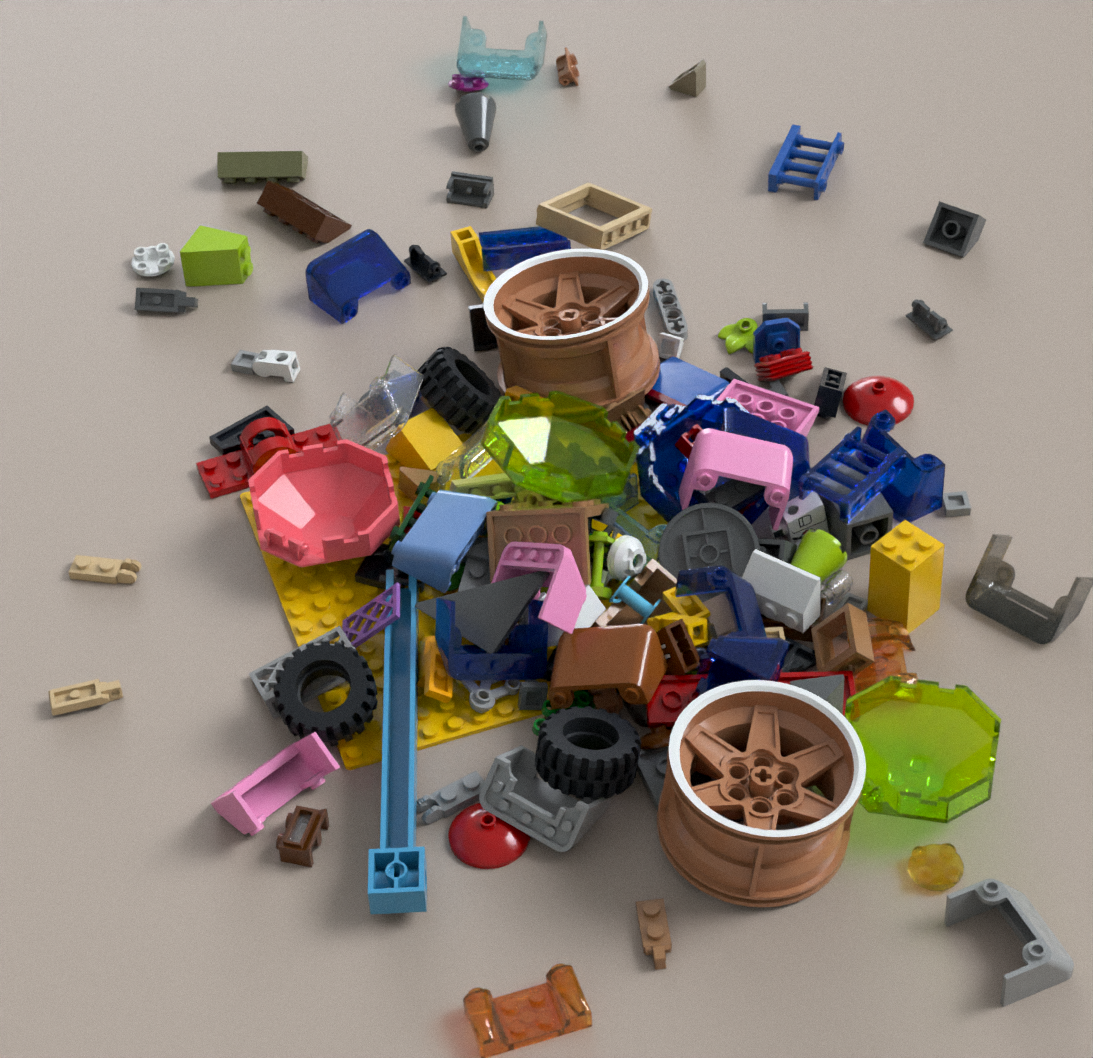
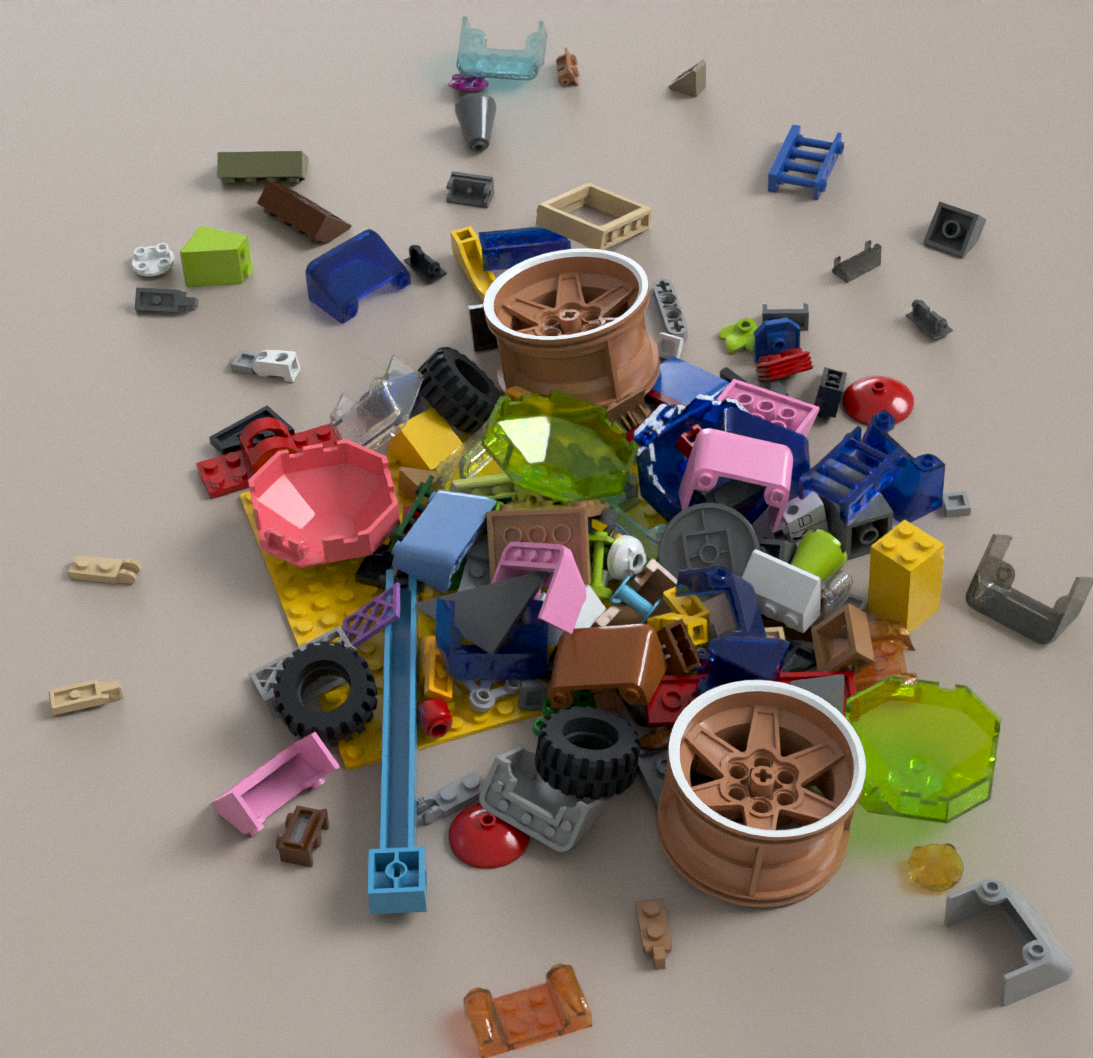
(434, 717): none -> red head
(859, 263): none -> clear smoke hinge

